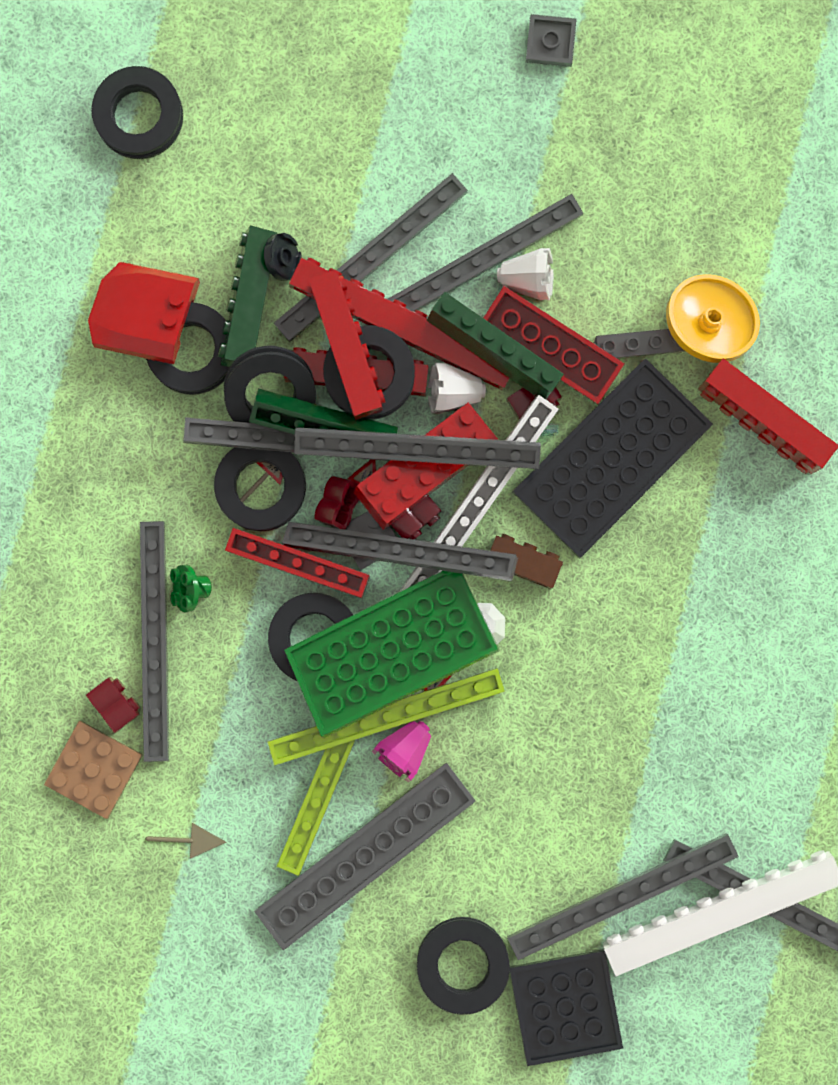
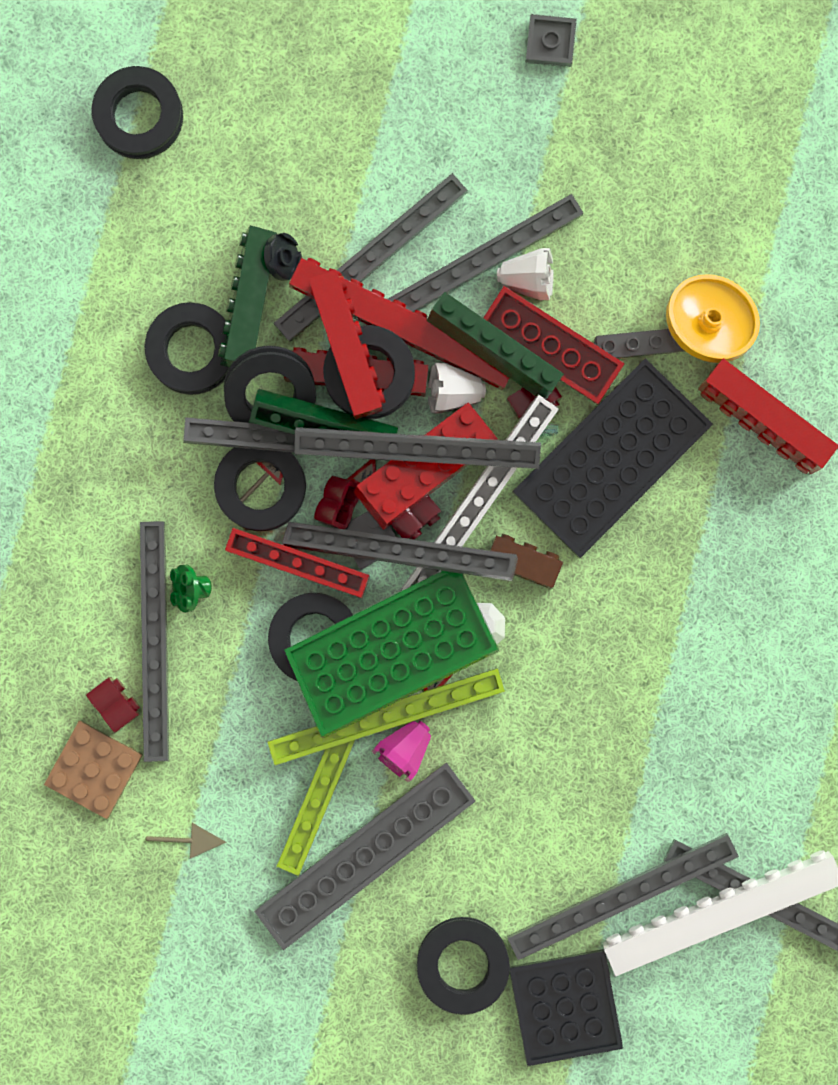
(141, 311): red wedge -> none

